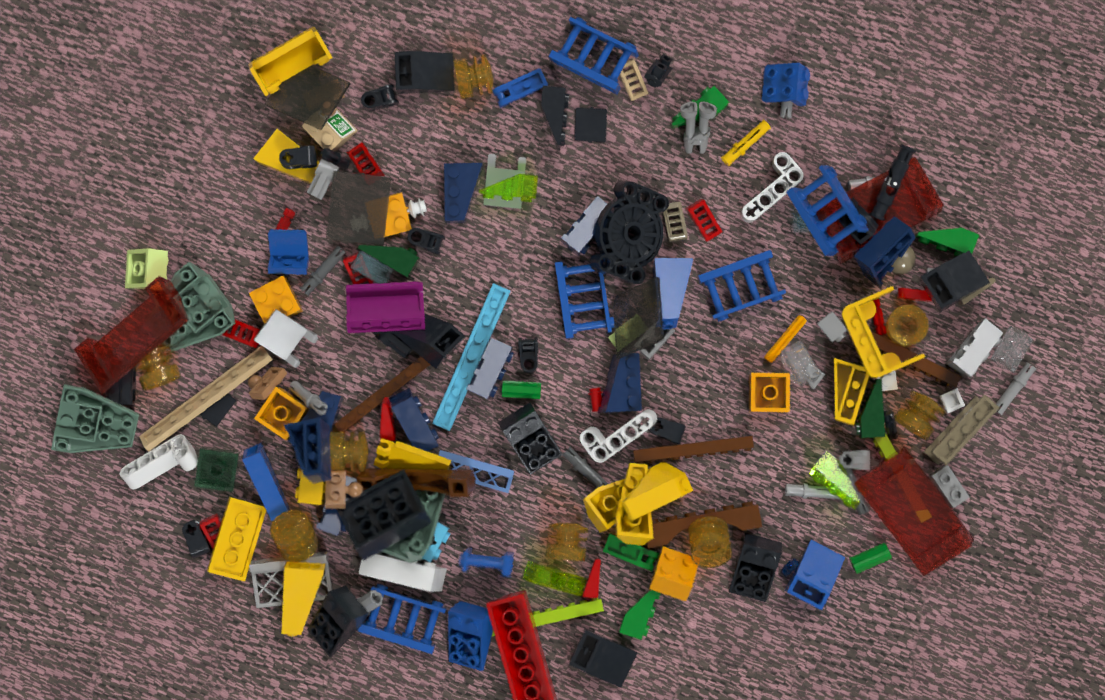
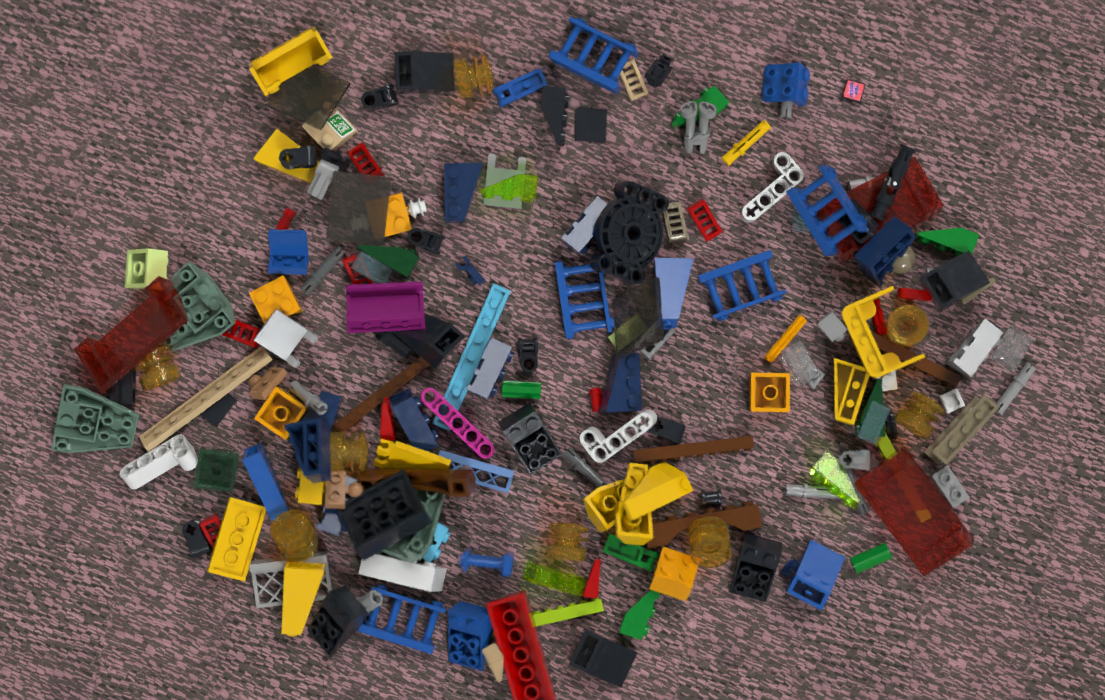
(463, 429): none -> dark pink beam
(474, 276): none -> dark blue plate
(494, 660): none -> tan slope
(711, 498): none -> black bush
(853, 91): none -> tile
(873, 422): none -> clear light blue tile

